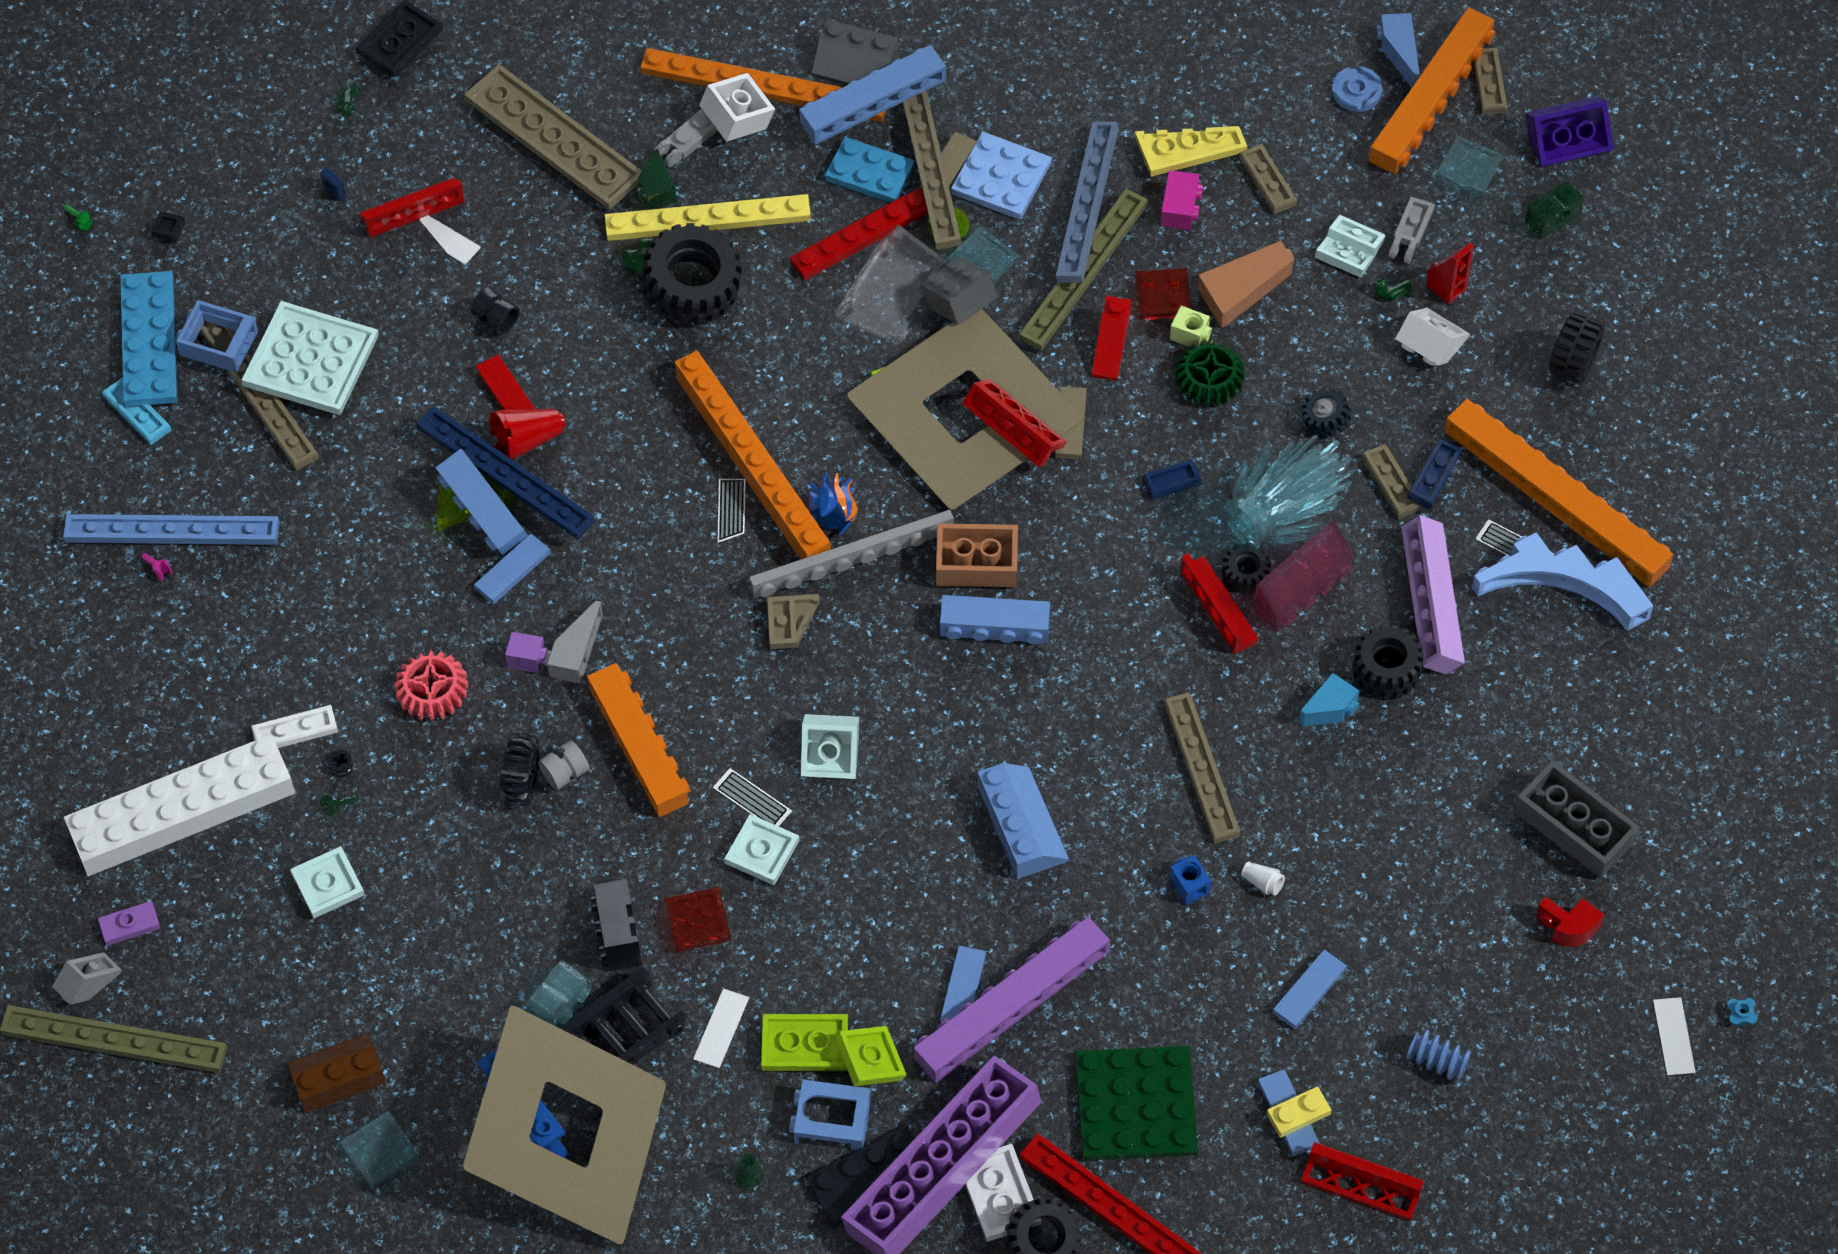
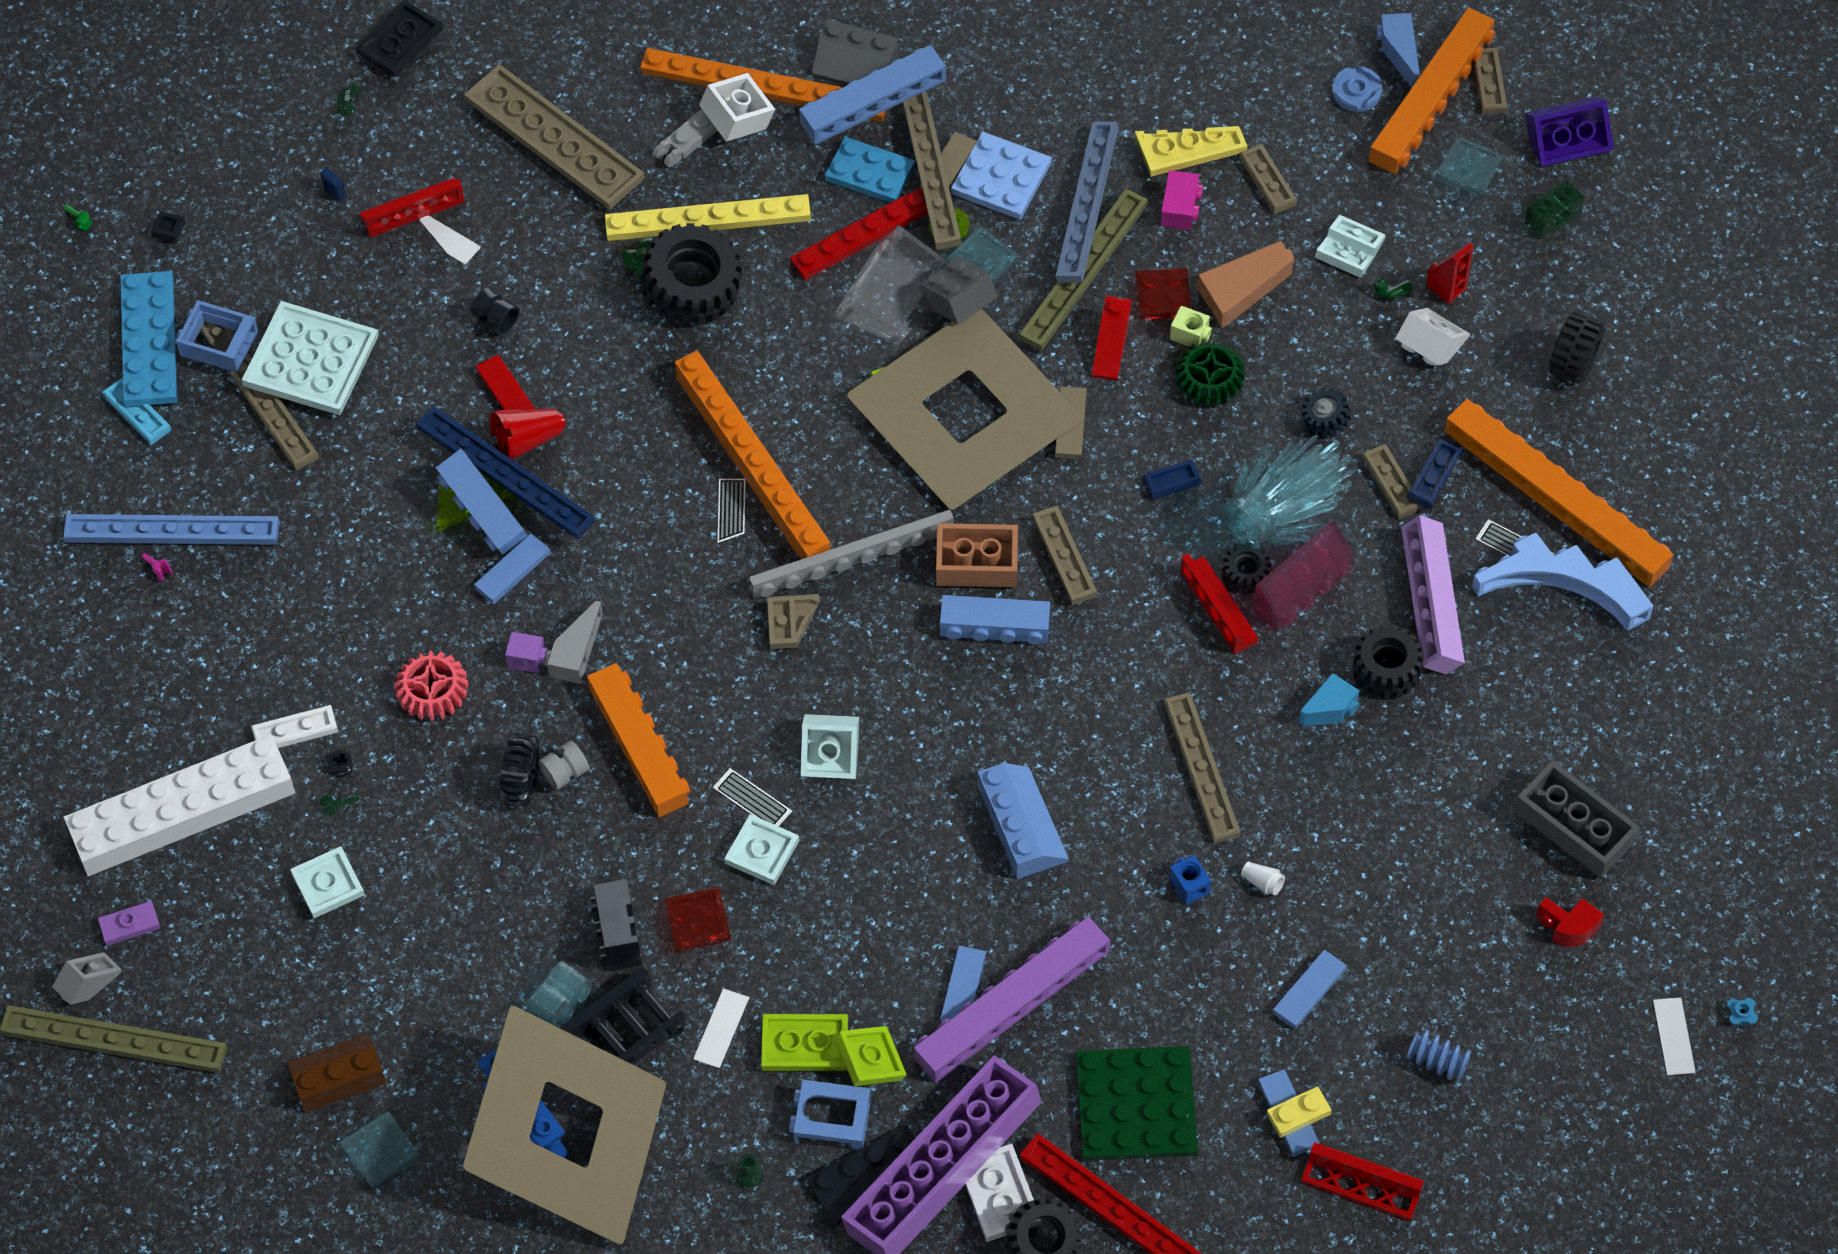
(655, 184): clear green slope -> none
(833, 504): blue hair -> none
(1013, 421): red fence -> none
(1064, 555): none -> dark tan plate
(1412, 227): light grey hinge -> none

